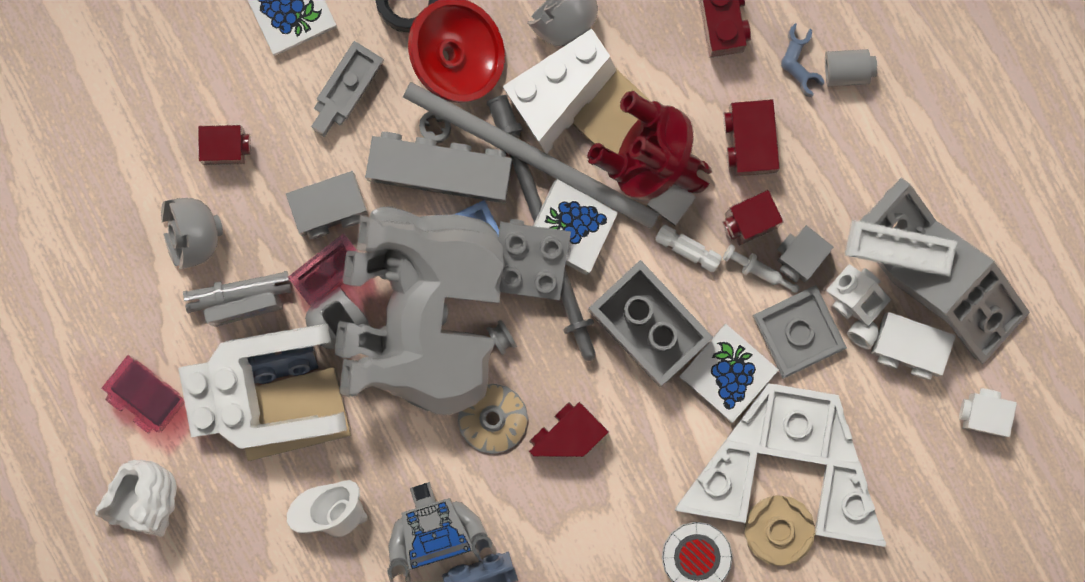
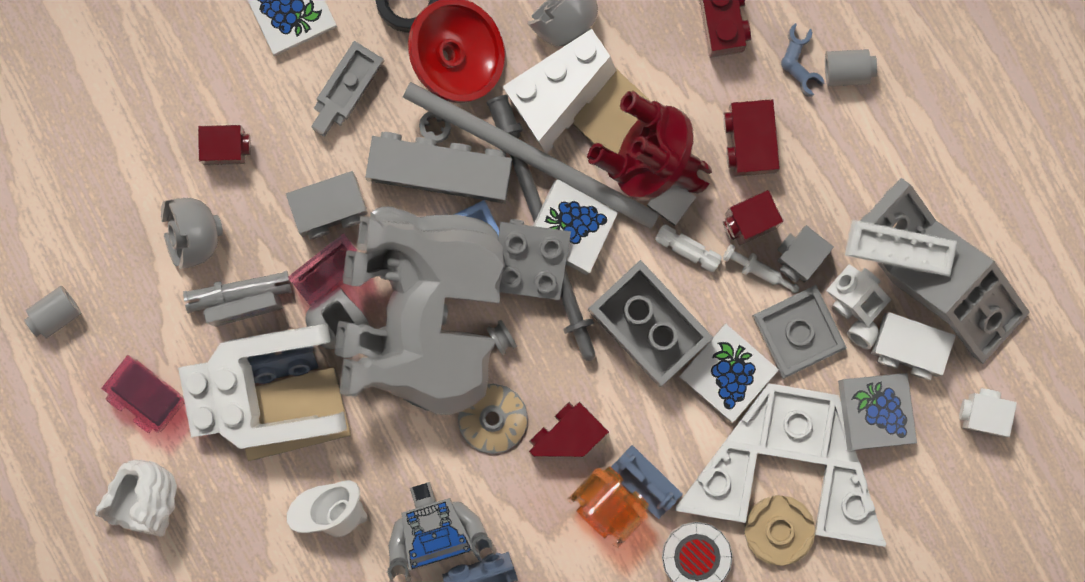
(52, 313): none -> light grey brick
(609, 505): none -> clear orange brick
(647, 481): none -> sand blue hinge
(877, 411): none -> light grey tile

